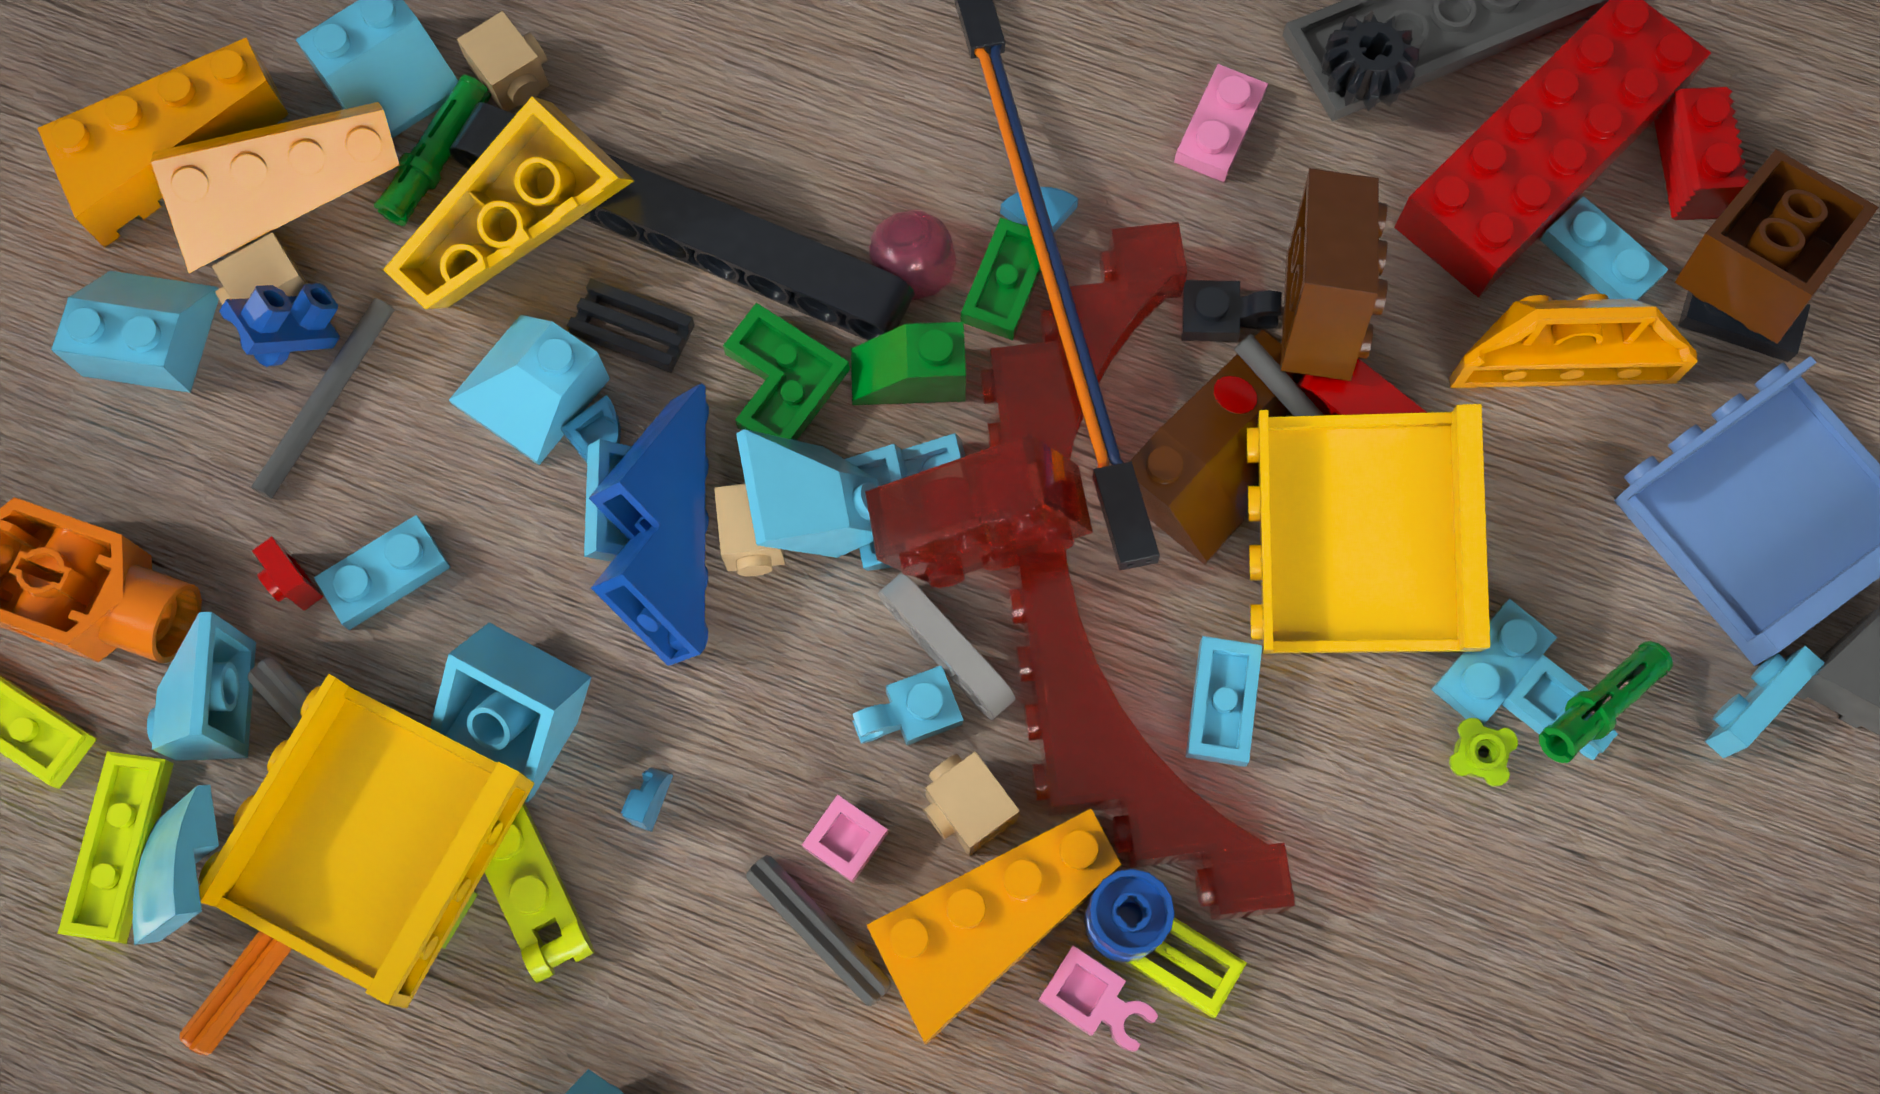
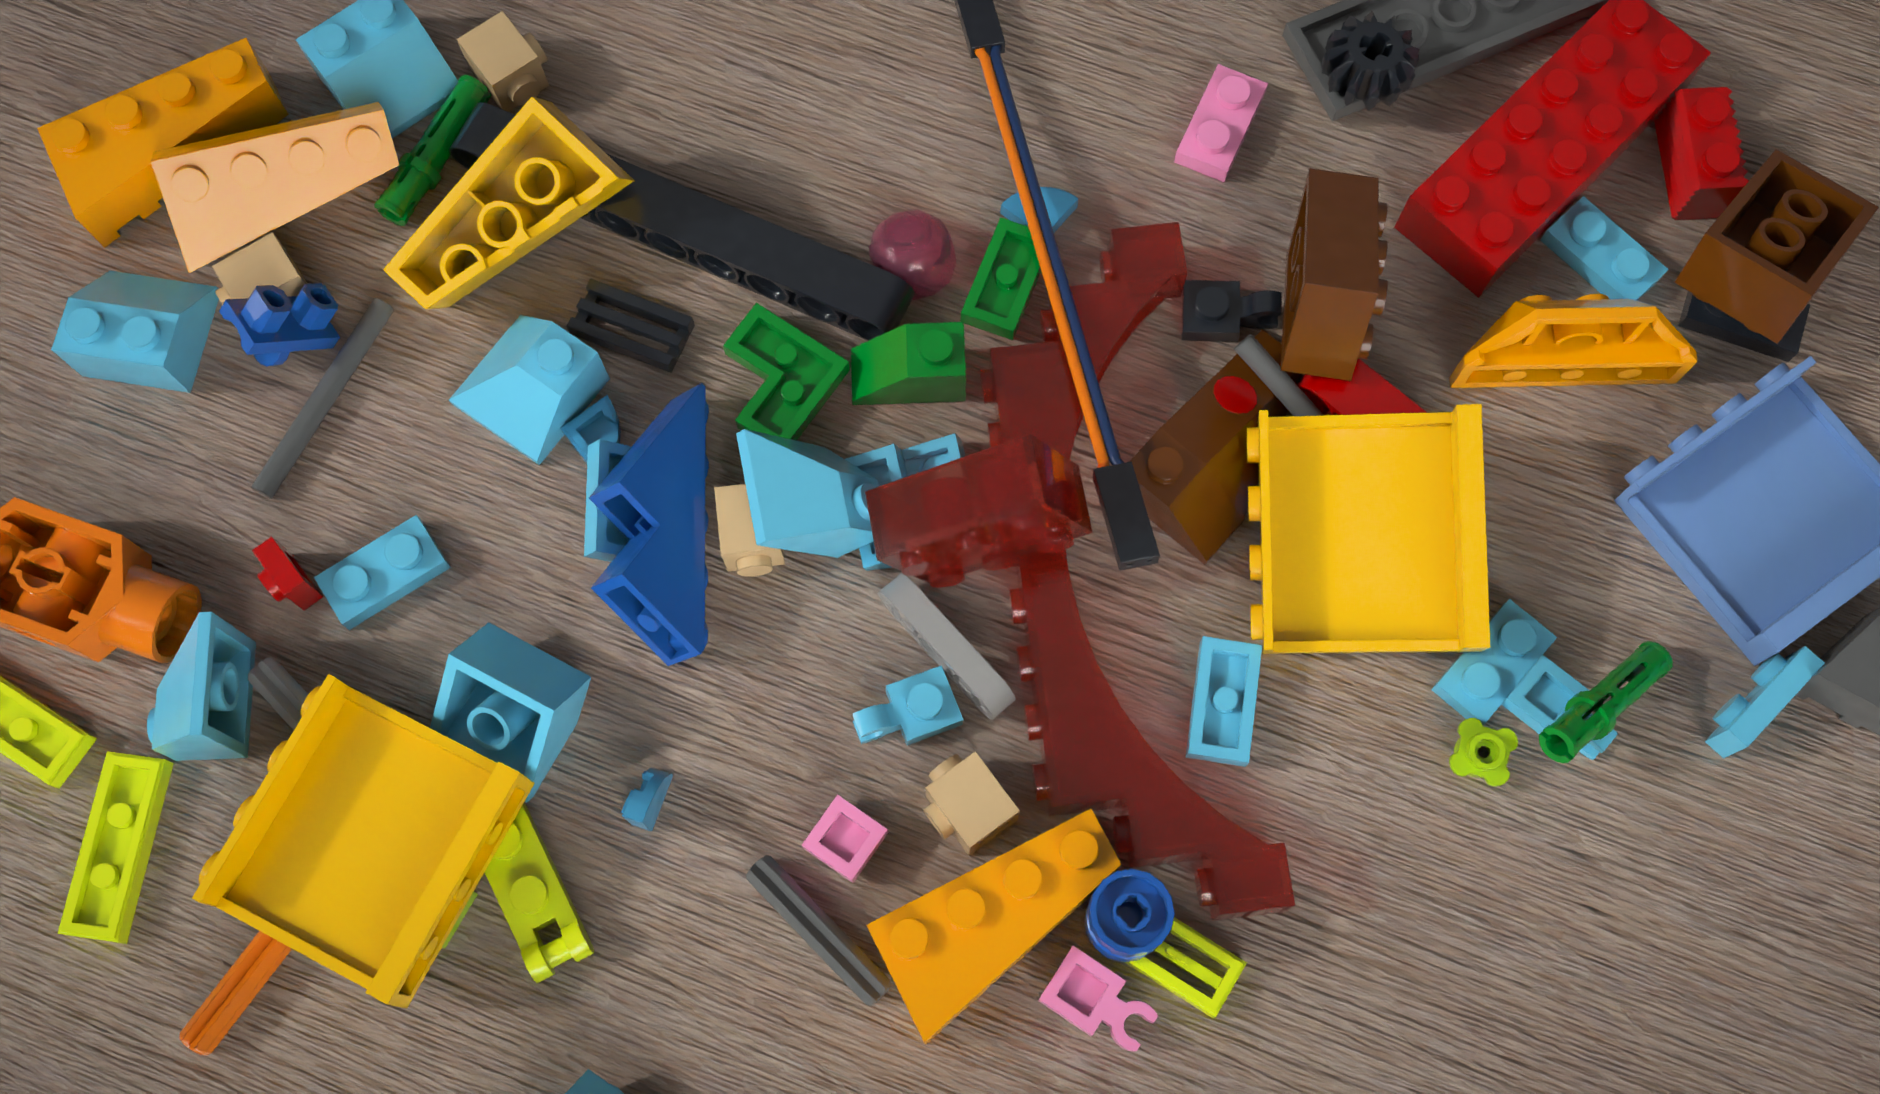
(167, 876): medium azure slope -> none

